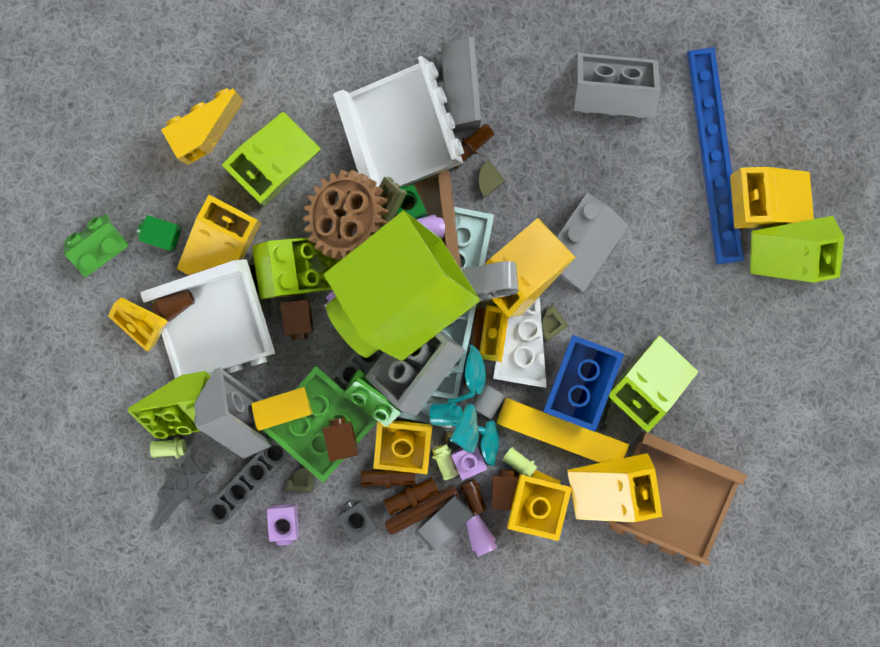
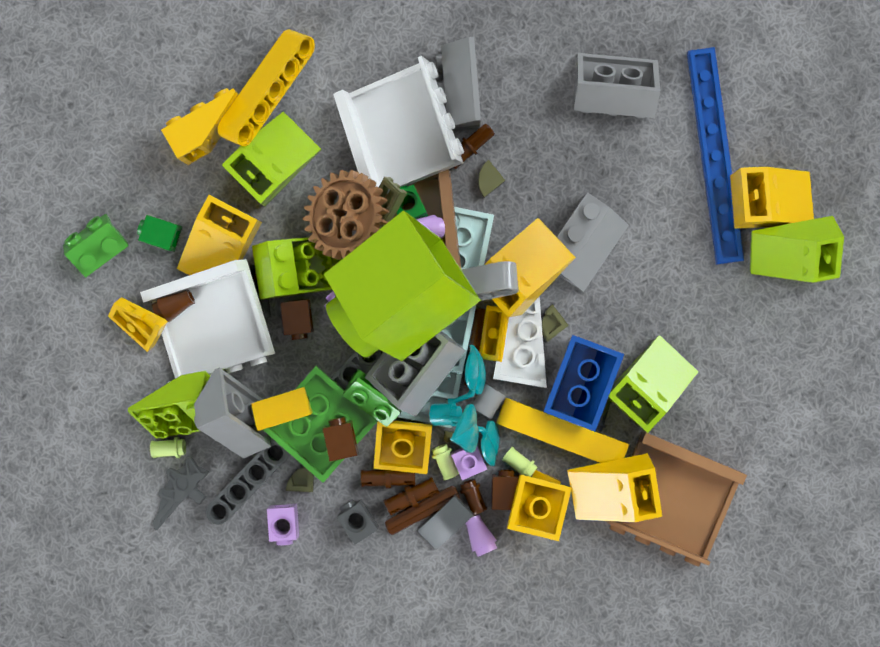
(266, 87): none -> yellow beam

